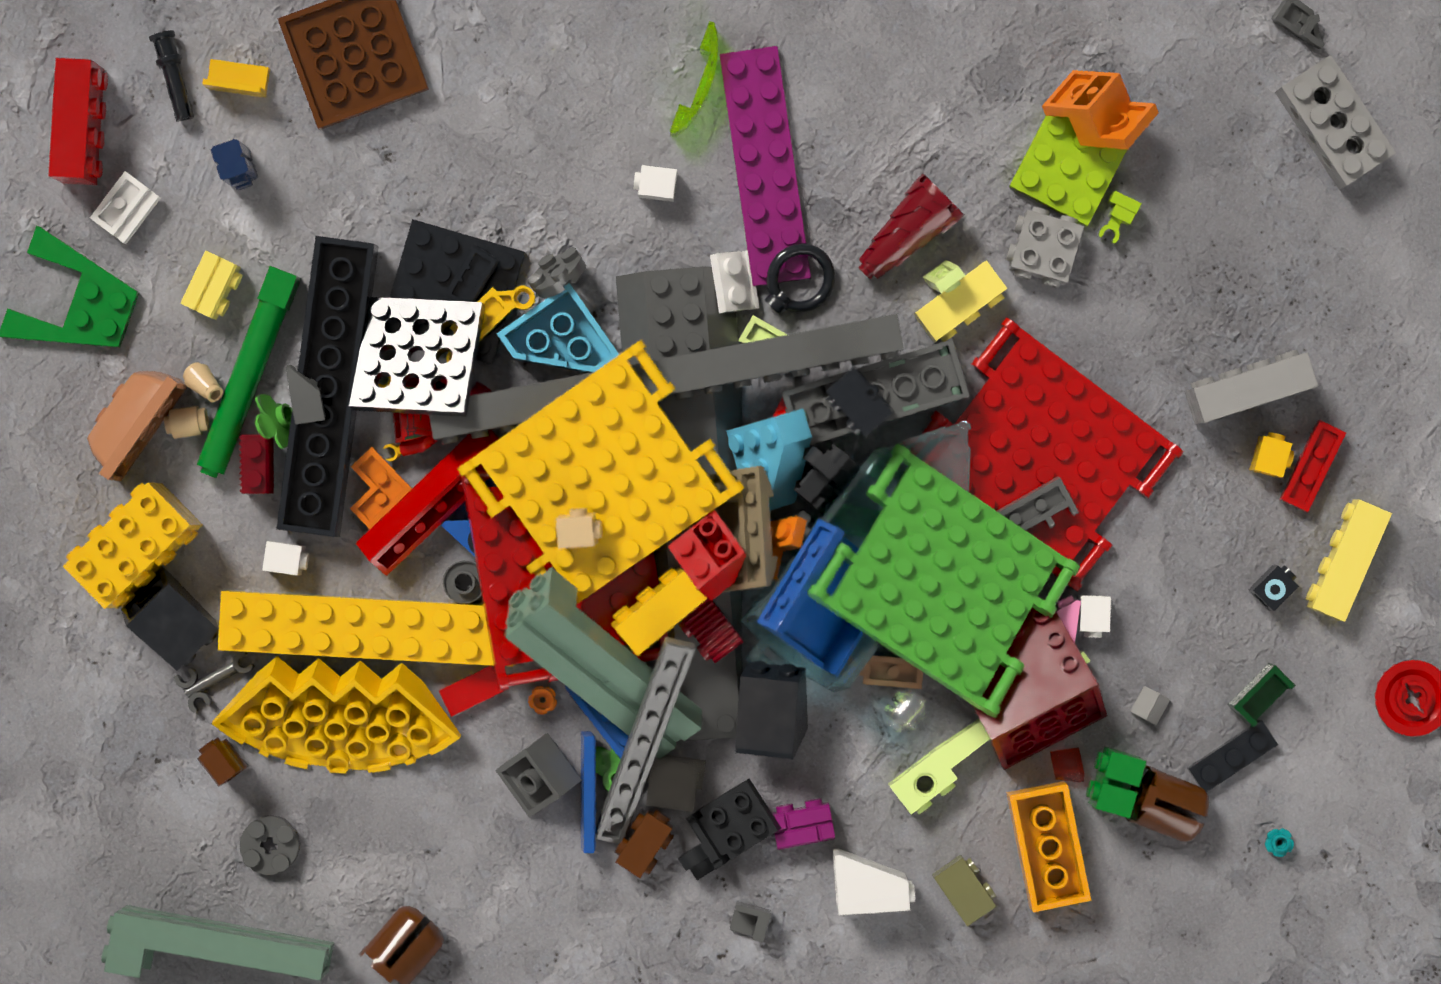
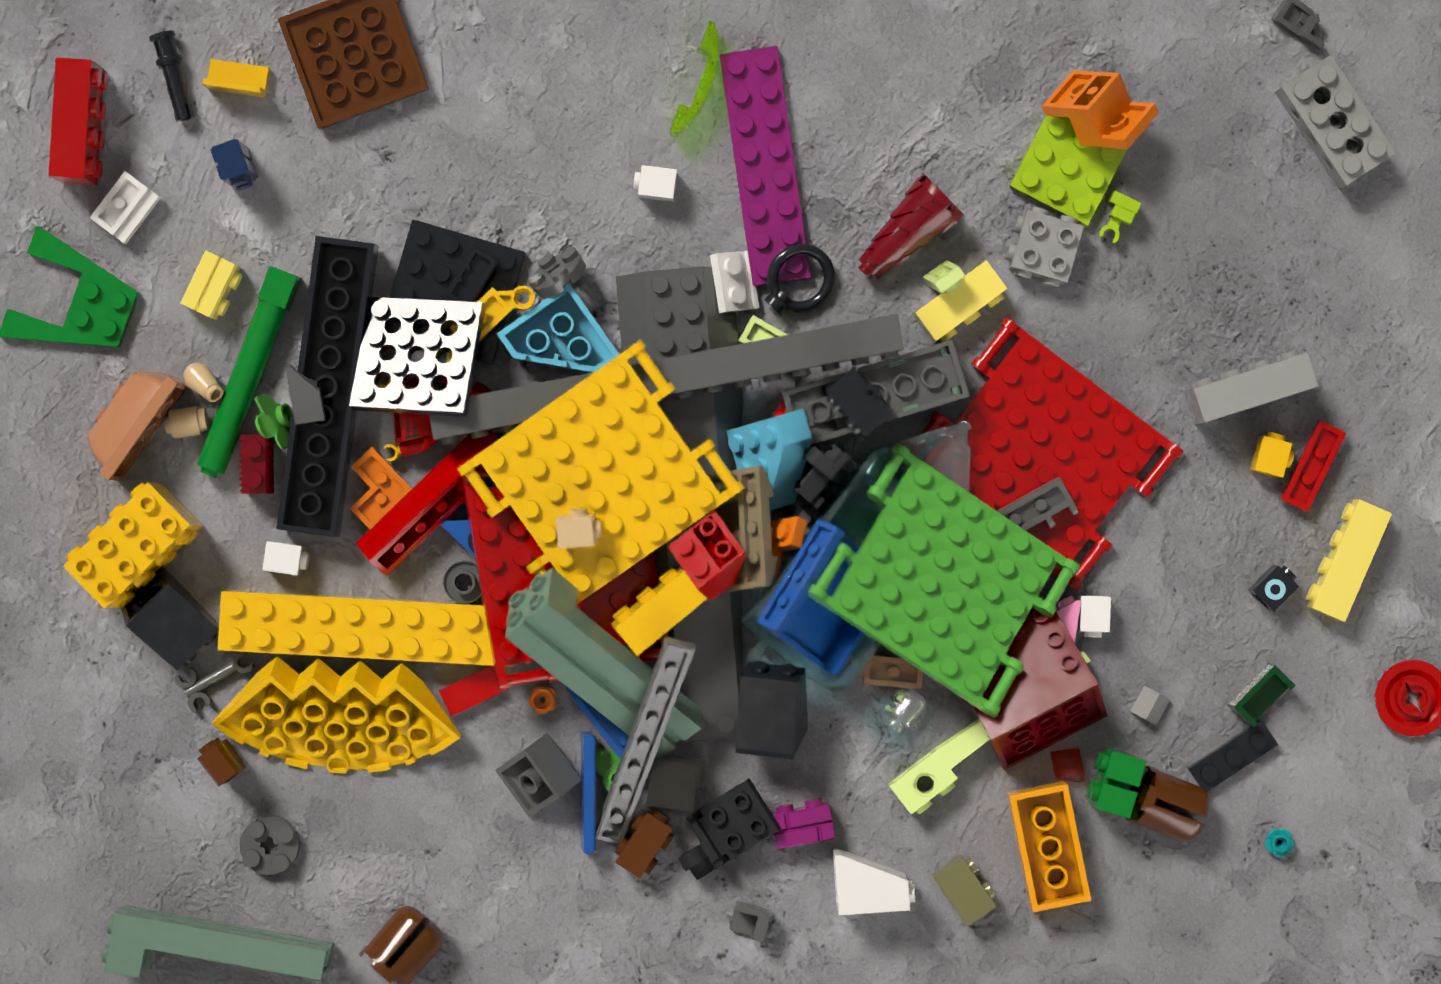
(711, 630): dark red brick -> none

